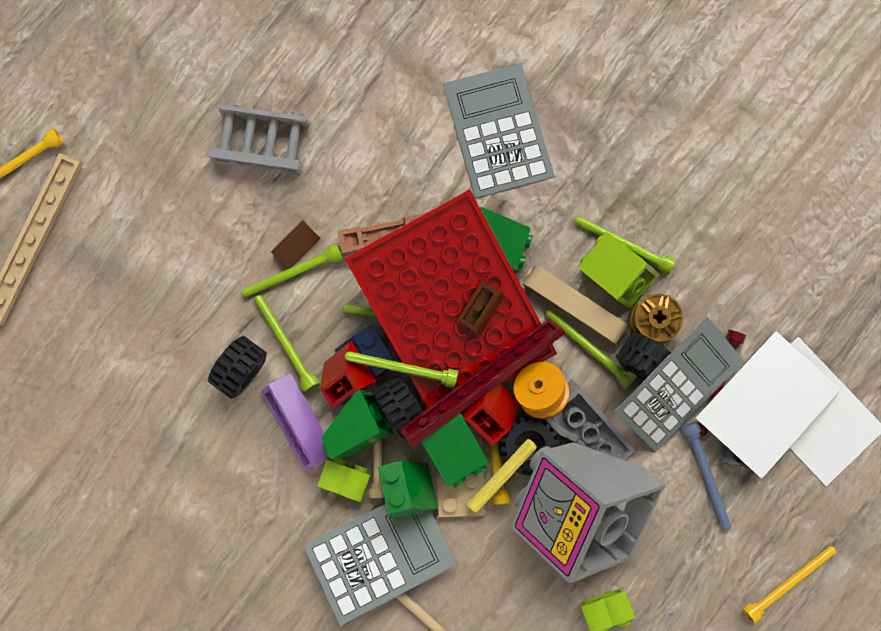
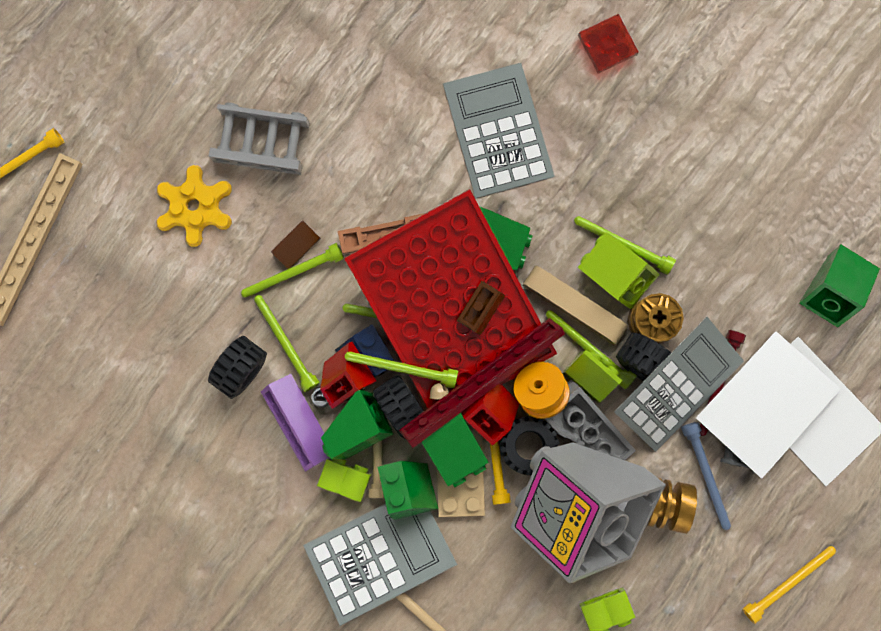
(205, 215): none -> yellow plate
(318, 394): none -> dark grey hinge
(438, 391): none -> tan hinge
(502, 475): light yellow axle -> none
(592, 375): none -> lime slope
(608, 43): none -> clear red plate
(676, 507): none -> pearl gold wheel
(840, 286): none -> green slope

